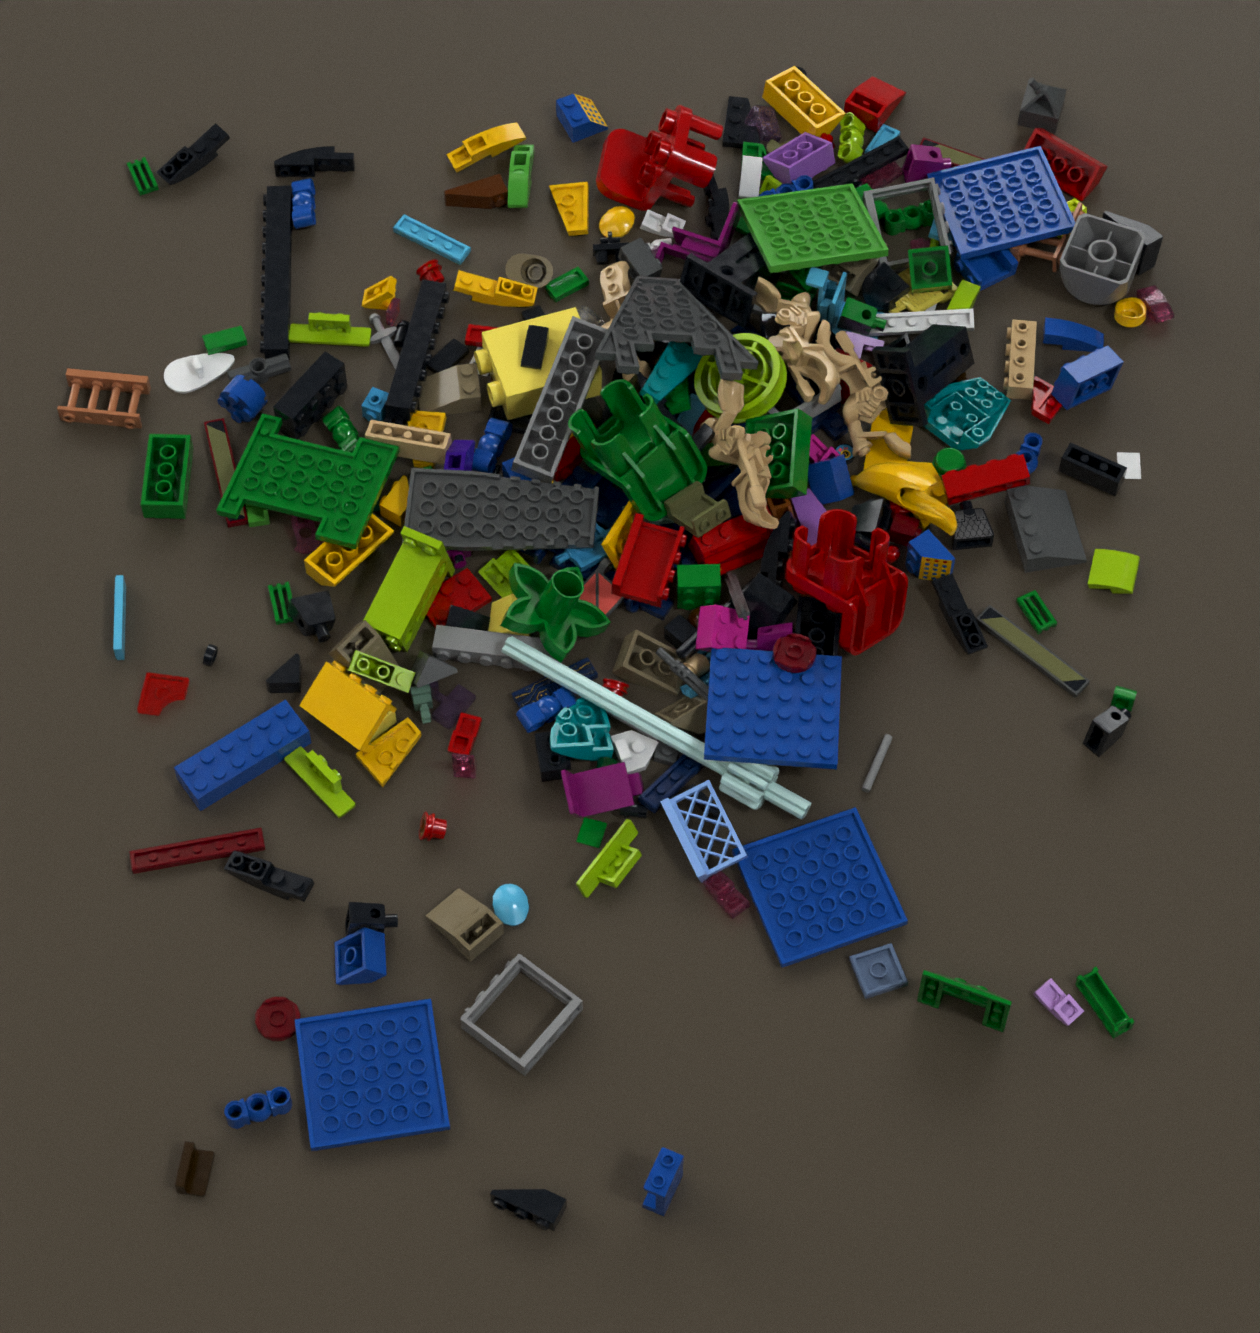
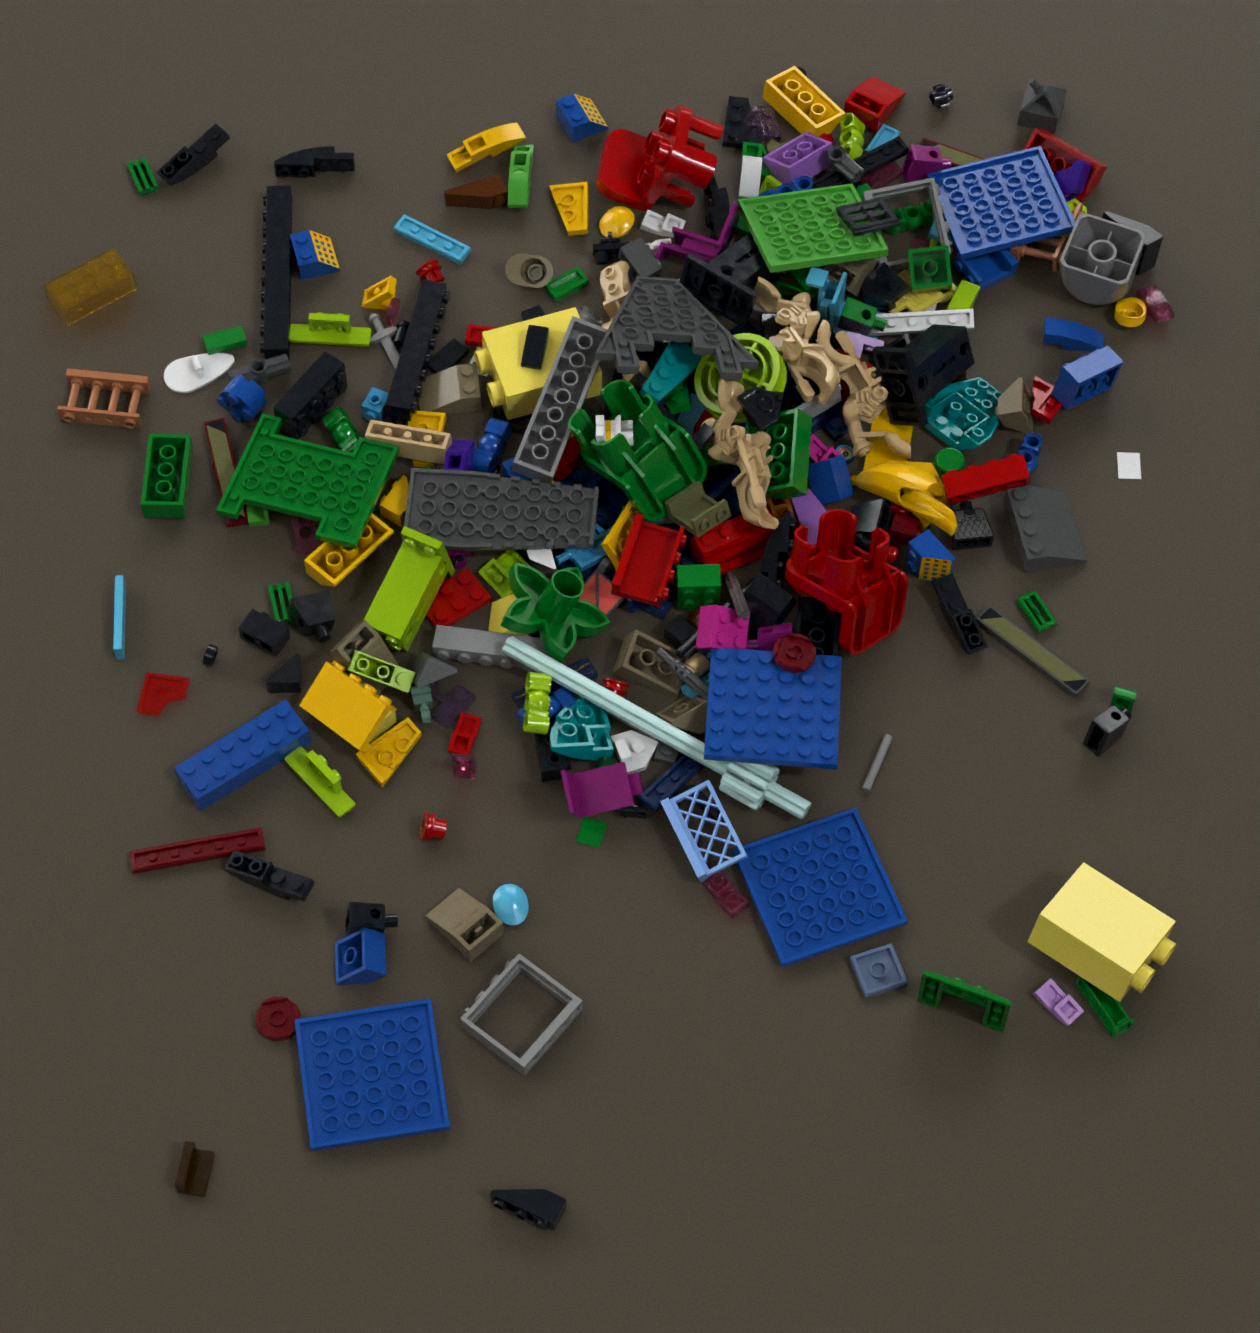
(90, 286): none -> clear yellow brick
(246, 1108): blue piece -> none
(264, 632): none -> black brick
(303, 203): blue piece -> none
(313, 254): none -> blue slope
(467, 619): black slope -> none
(493, 292): yellow slope -> none
(537, 703): none -> lime piece
(542, 556): none -> white sticker
(610, 428): none -> white hips
(612, 862): lime bracket -> none
(663, 1181): blue panel -> none
(761, 407): none -> black plate
(845, 164): none -> dark grey piece
(845, 211): none -> black piece
(941, 96): none -> black gear
(1015, 407): none -> dark tan slope
(1021, 359): tan brick -> none
(1073, 180): none -> dark purple slope
(1092, 469): black brick -> none
(1104, 933): none -> light yellow brick
(1113, 571): lime slope -> none

